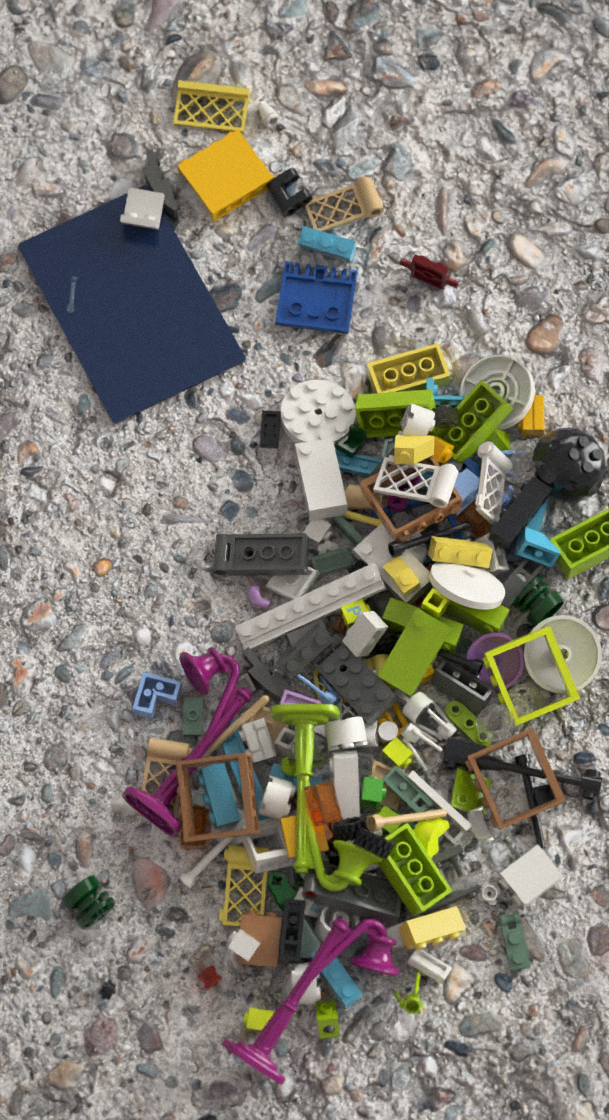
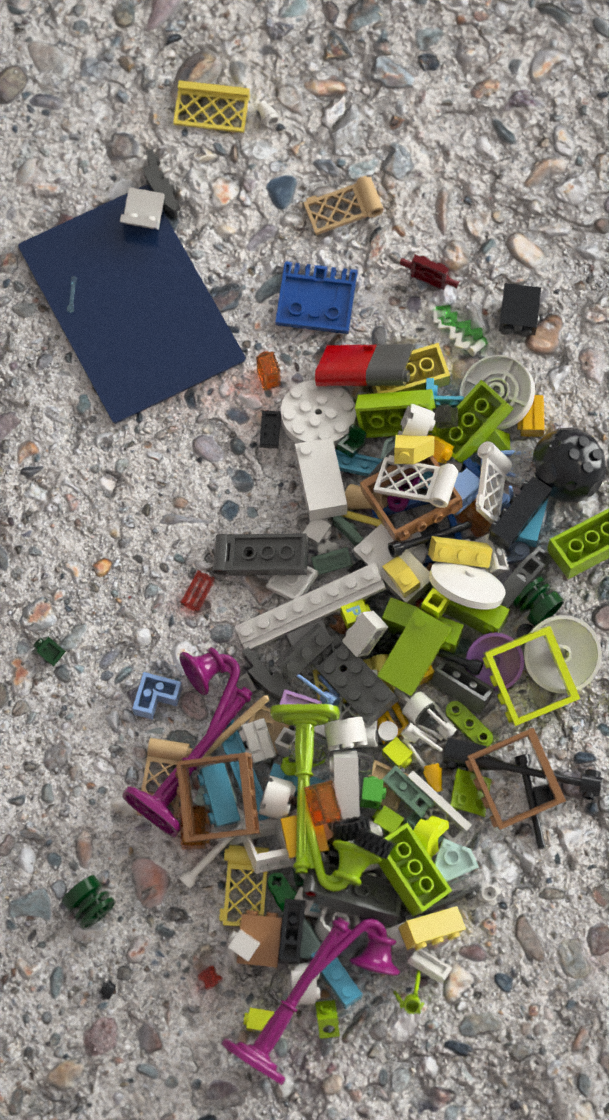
(48, 650): none -> dark green bracket
(193, 716): sand green plate -> none
(204, 577): none -> clear red tile
(226, 174): yellow panel -> none
(255, 597): lavender arm -> none
(268, 370): none -> clear orange brick
(287, 204): black connector -> none
(327, 244): medium azure brick -> none
(364, 365): none -> door
(377, 822): tan piece -> none
(433, 776): none -> yellow cone
(454, 324): none -> piece
(454, 860): none -> light aqua plate
(479, 827): white helmet -> none
(495, 723): clear plate -> none
(514, 942): sand green plate -> none
(519, 309): none -> black brick
(530, 877): white brick -> none
(537, 547): medium azure slope -> none

